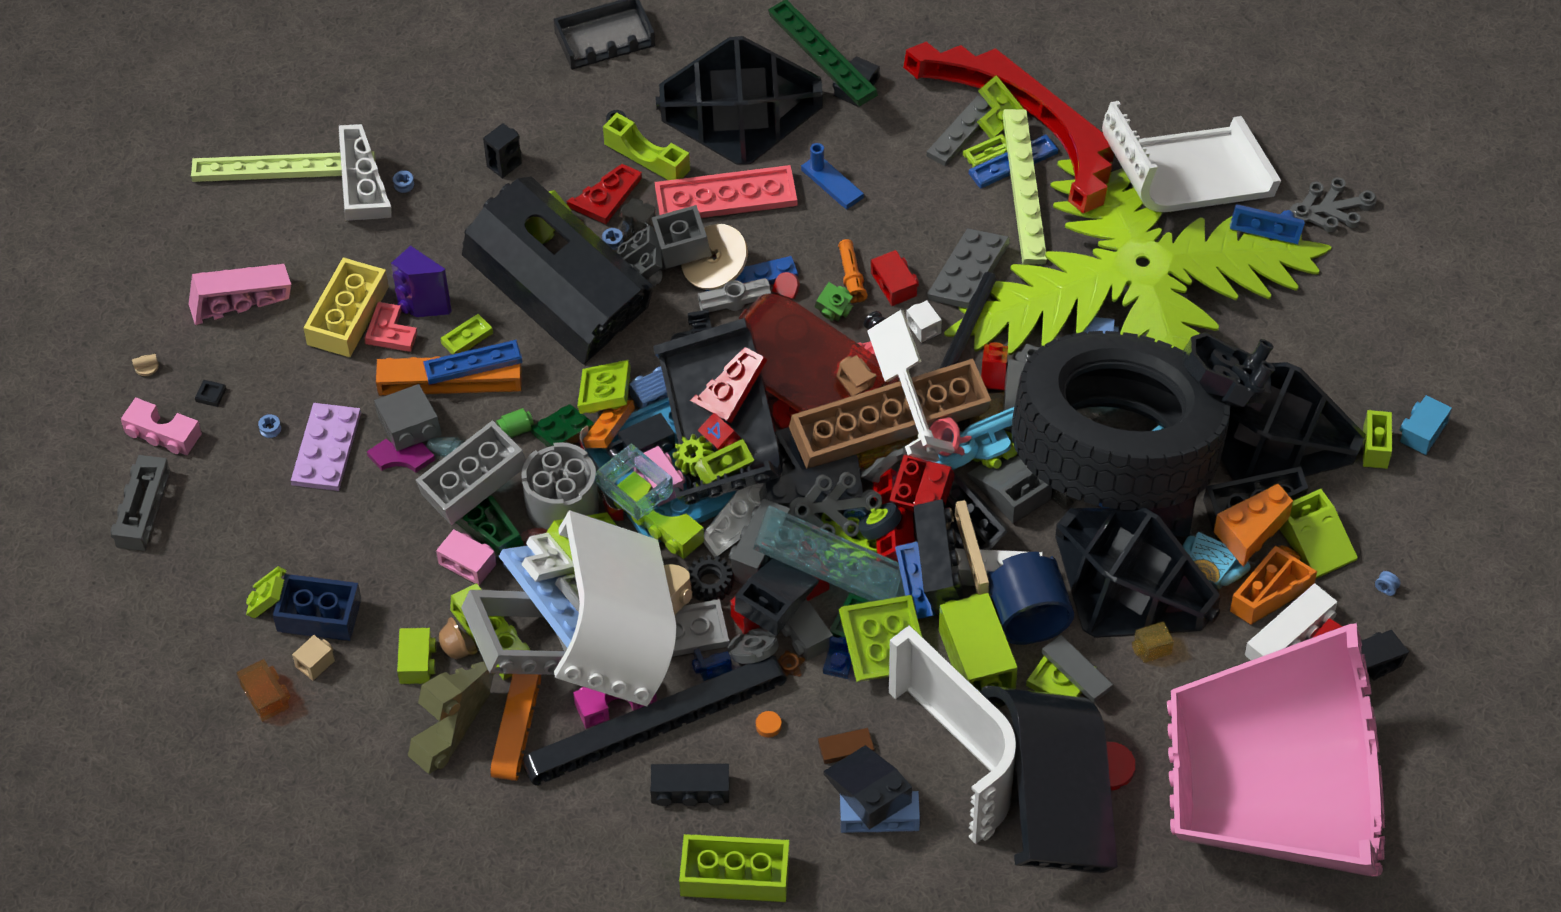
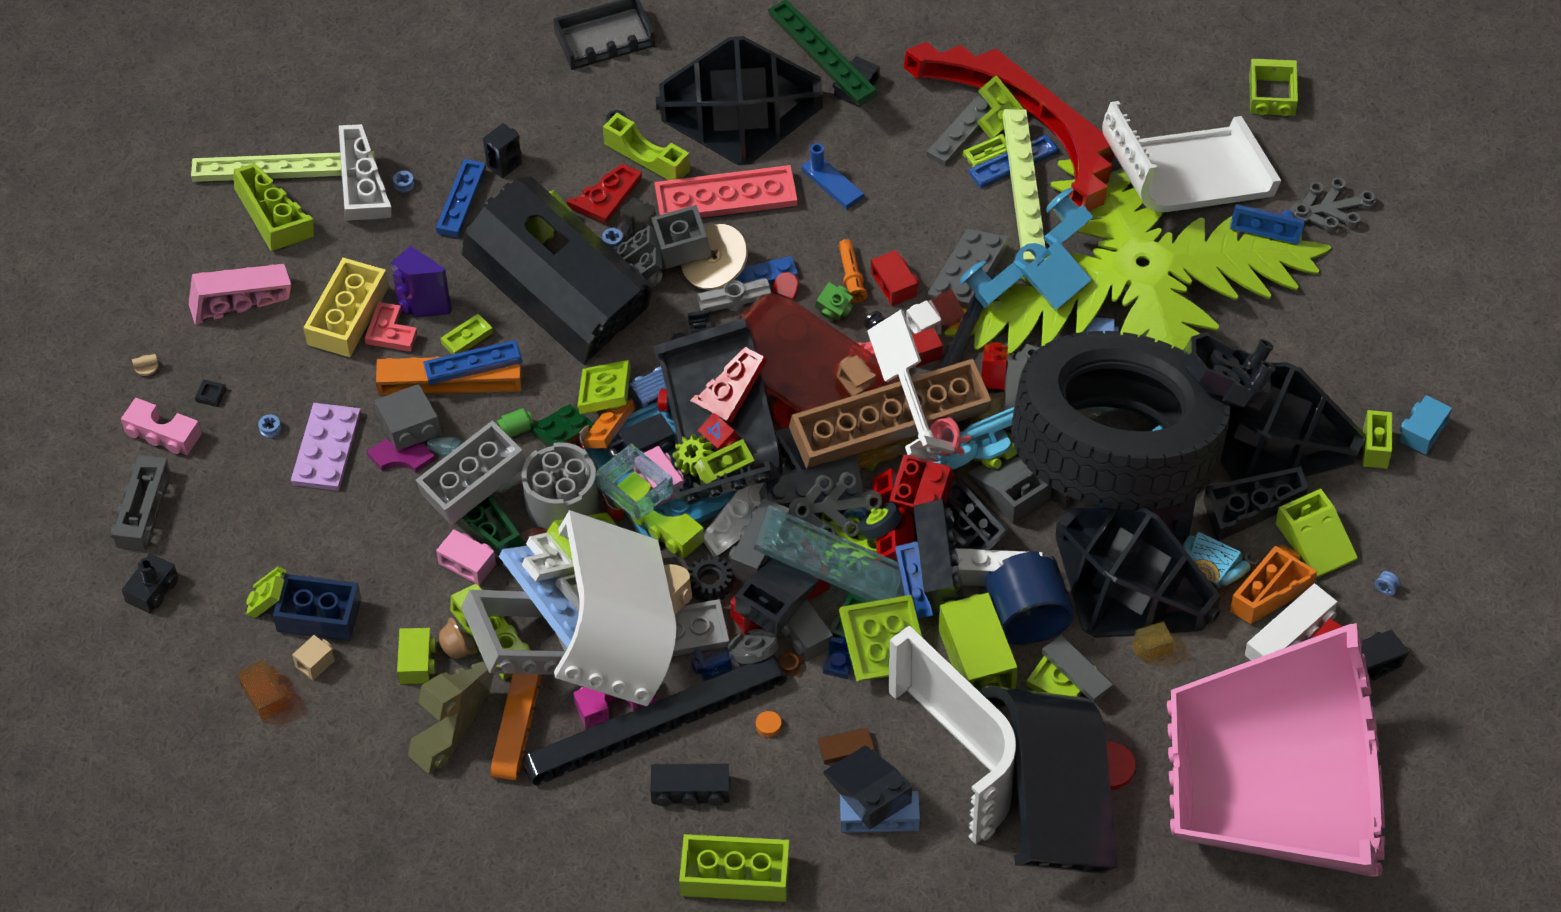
(150, 583): none -> black brick
(271, 210): none -> lime wedge
(461, 198): none -> blue plate
(663, 401): none -> red tile
(882, 465): dark grey helmet -> none
(928, 346): none -> red brick
(947, 308): none -> clear red brick
(971, 548): tan tile -> none
(1056, 277): none -> dark azure piece
(1253, 521): orange wedge -> none
(1284, 71): none -> lime window

